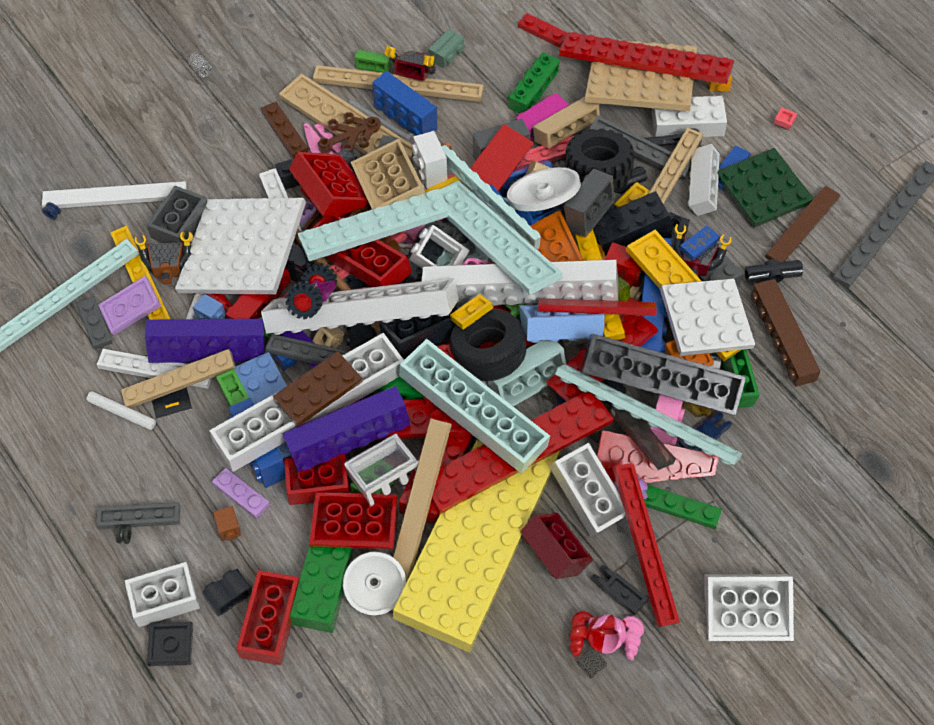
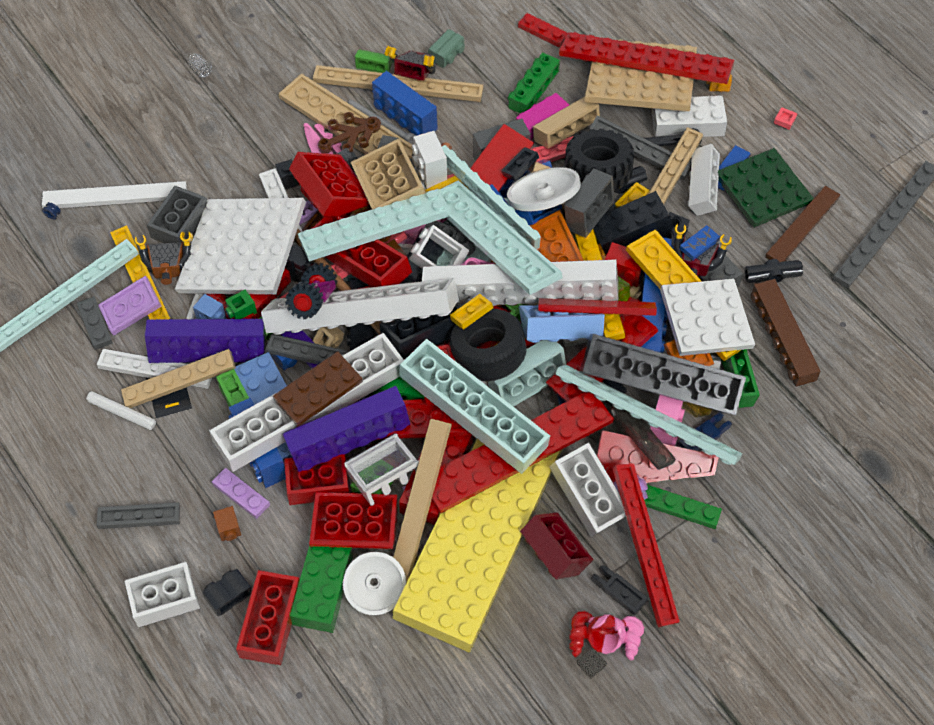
(123, 534): pearl dark grey bush -> none
(170, 644): black plate -> none
(240, 305): none -> green brick
(284, 129): reddish brown plate -> none
(520, 164): none -> black plate
(749, 607): white slope -> none

